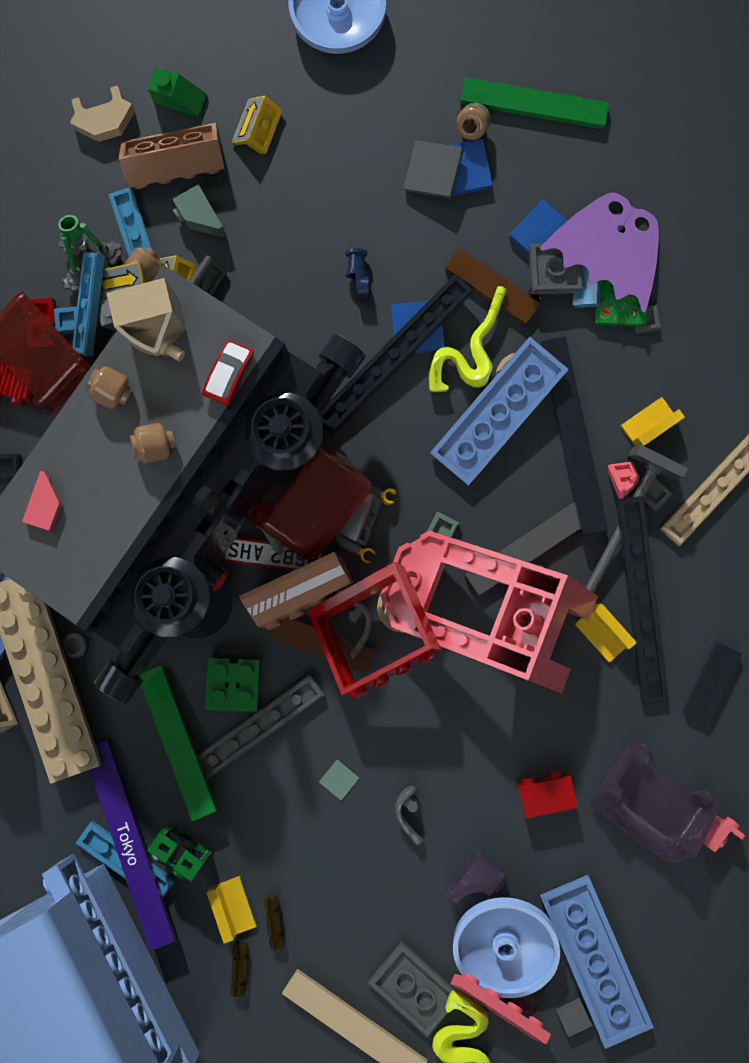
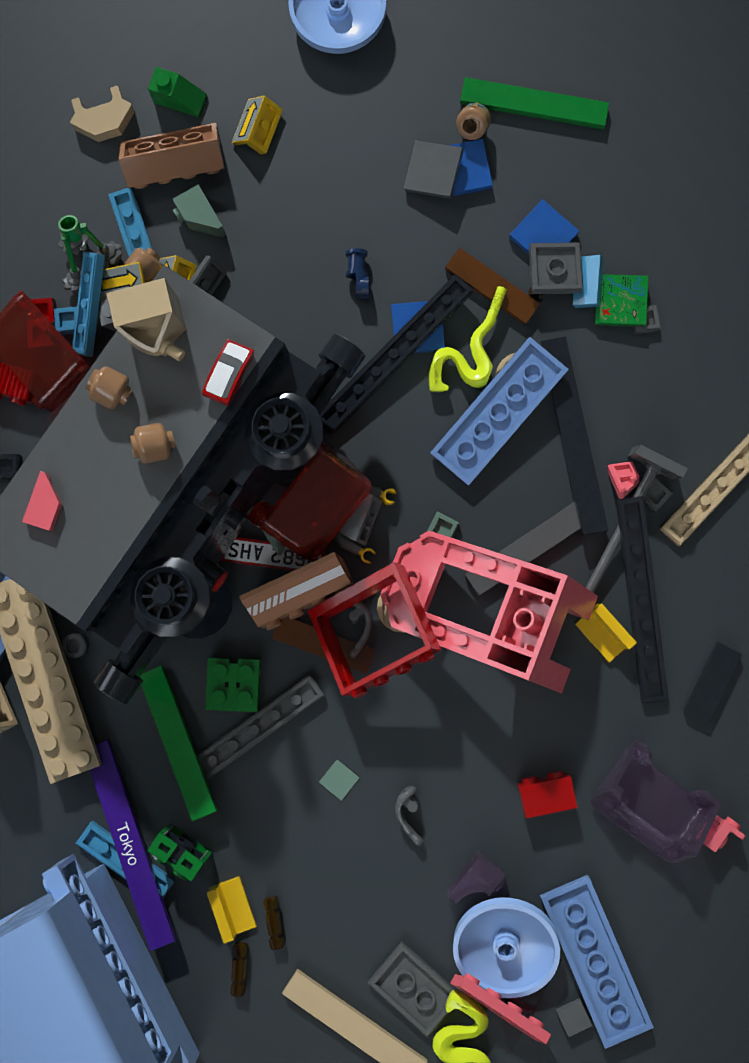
(621, 258): medium lavender piece -> none
(651, 422): yellow panel -> none

